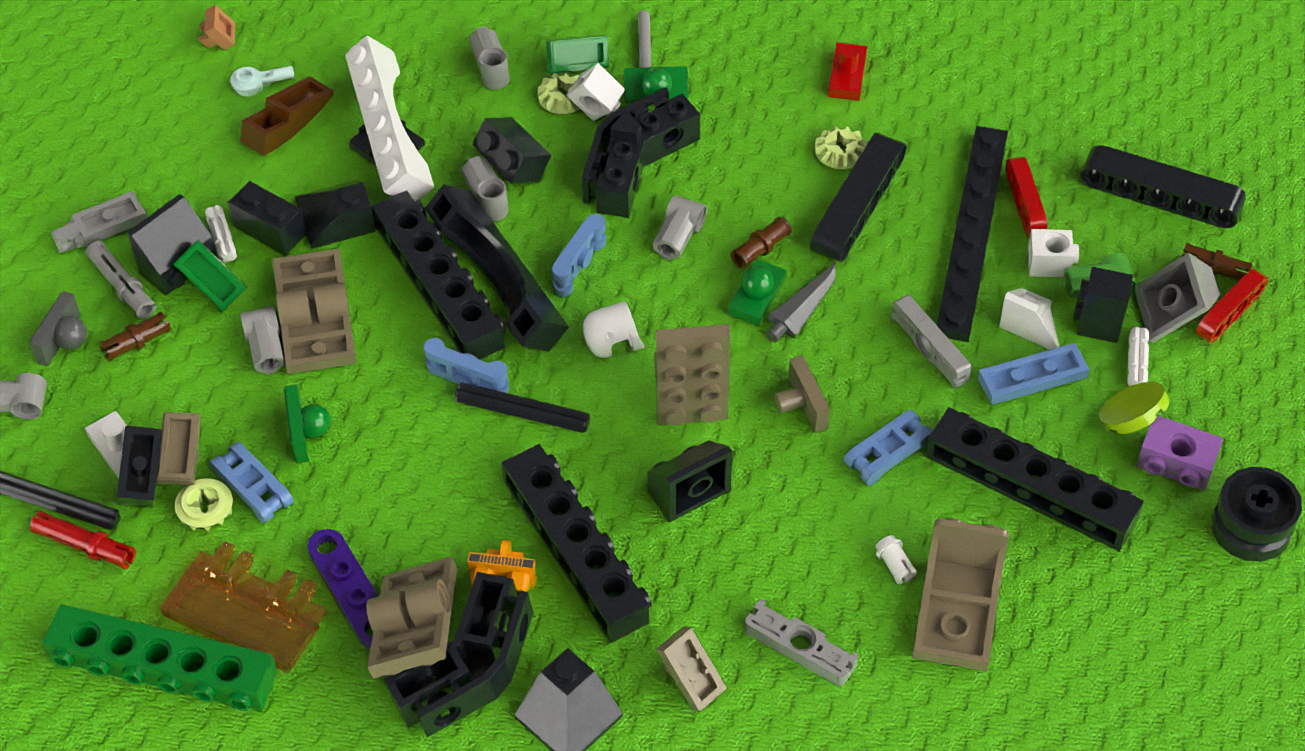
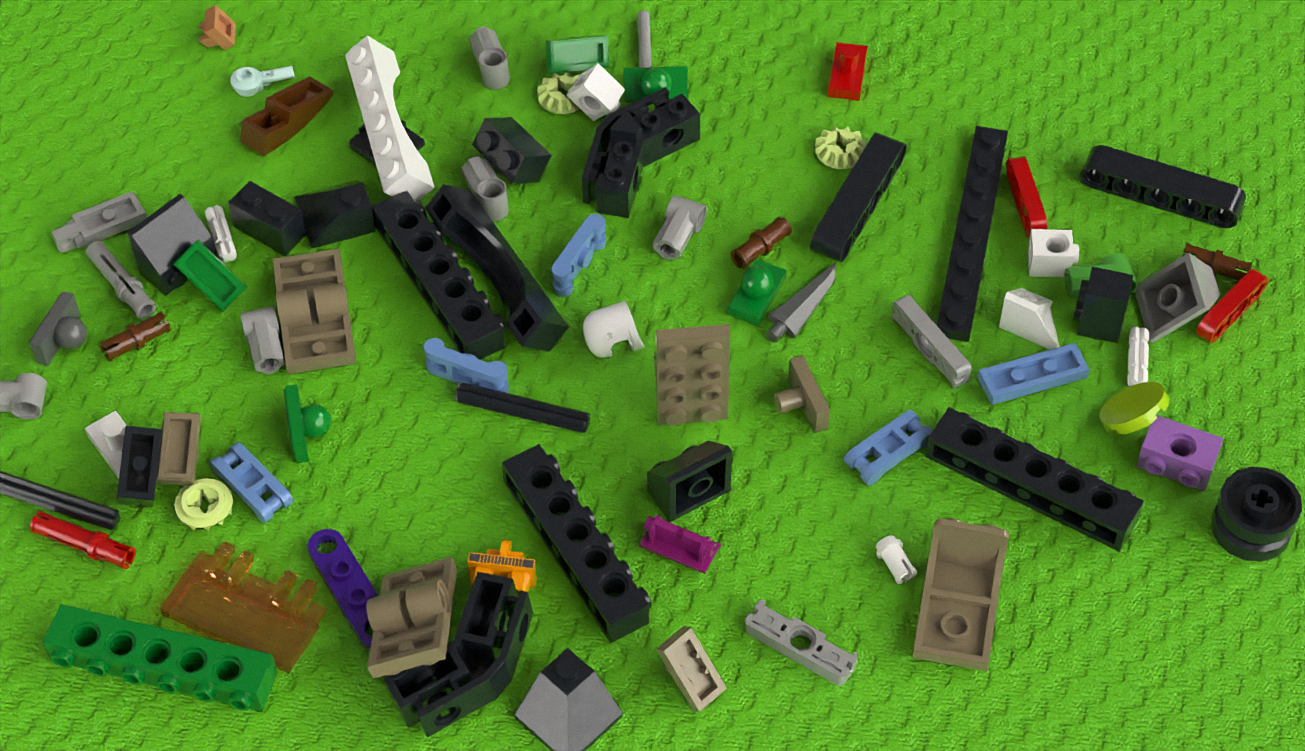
(679, 544): none -> magenta hinge

